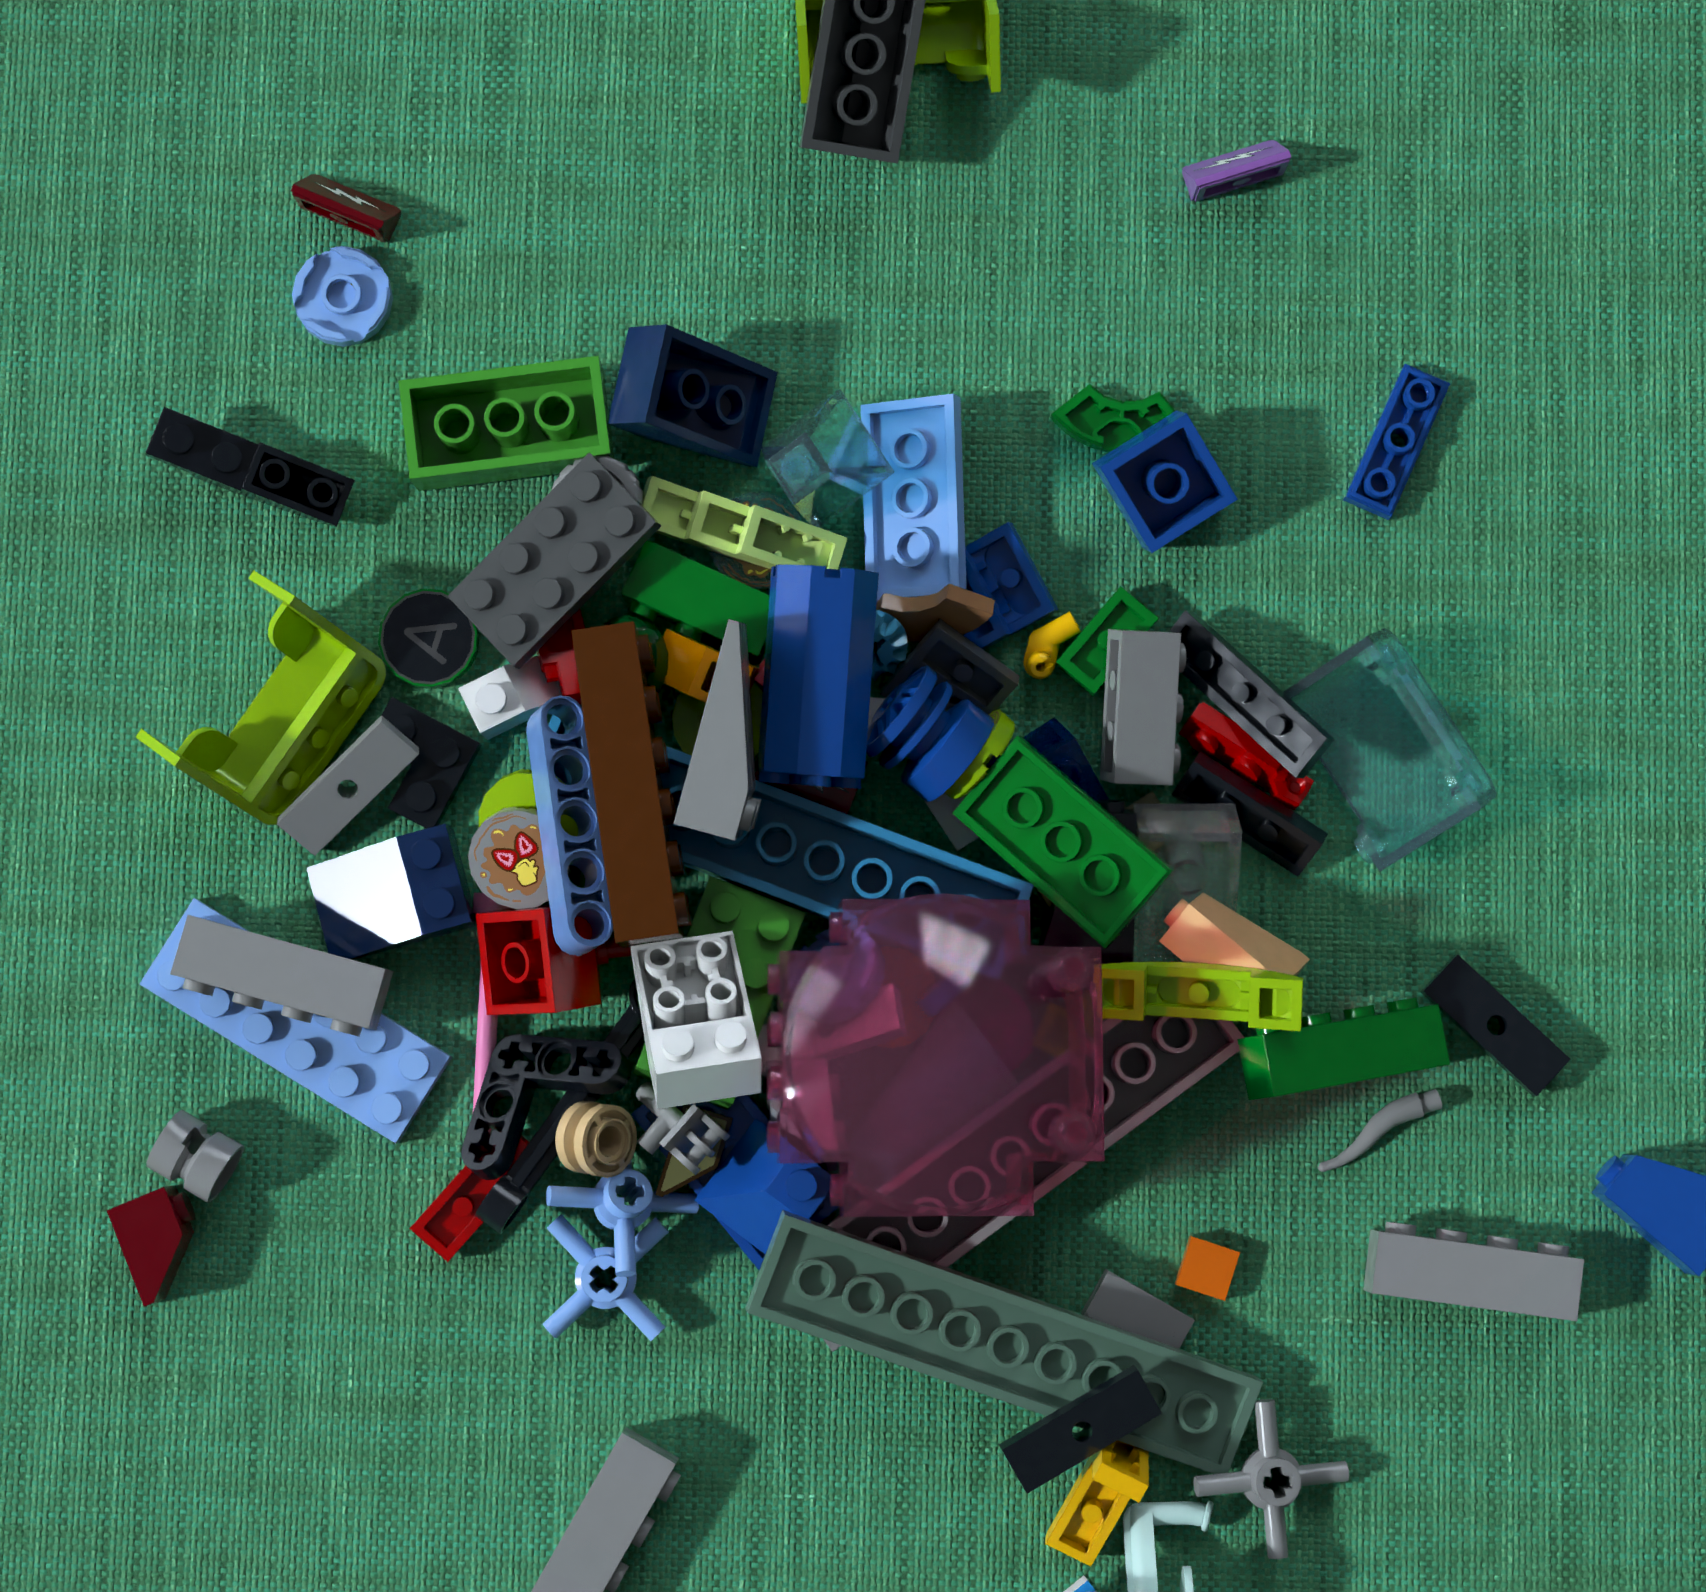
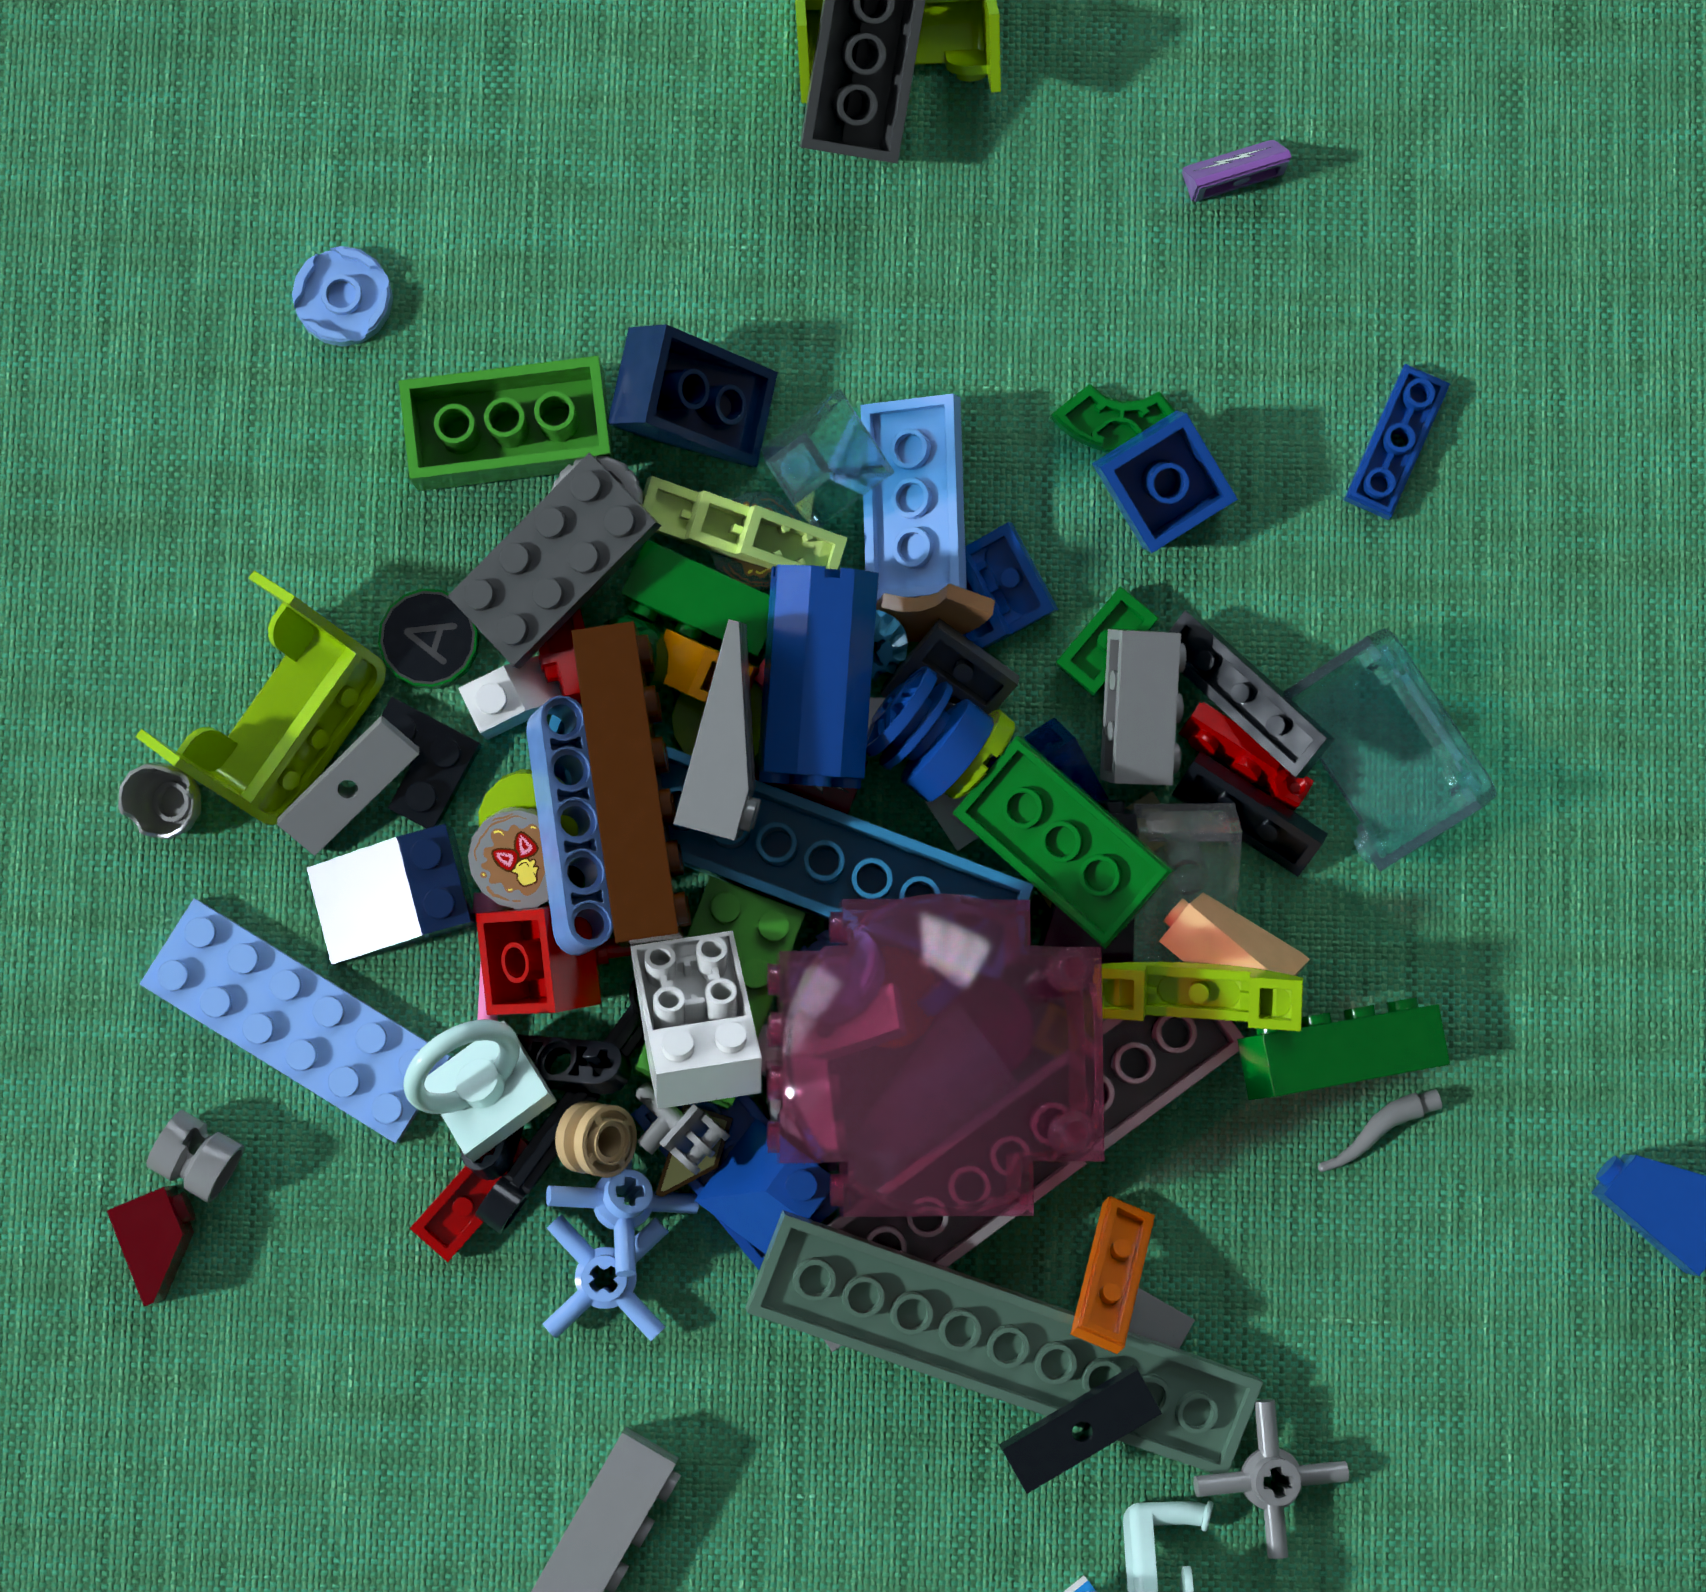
(160, 800): none -> light grey hair
(249, 468): black slope -> none
(281, 973): light grey brick -> none
(346, 206): dark red slope -> none
(482, 1089): none -> light aqua tile
(1045, 643): yellow arm -> none
(1098, 1500): yellow bracket -> none
(1113, 1275): none -> orange tile
(1207, 1268): orange tile -> none
(1474, 1274): light grey brick -> none
(1517, 1046): black tile -> none

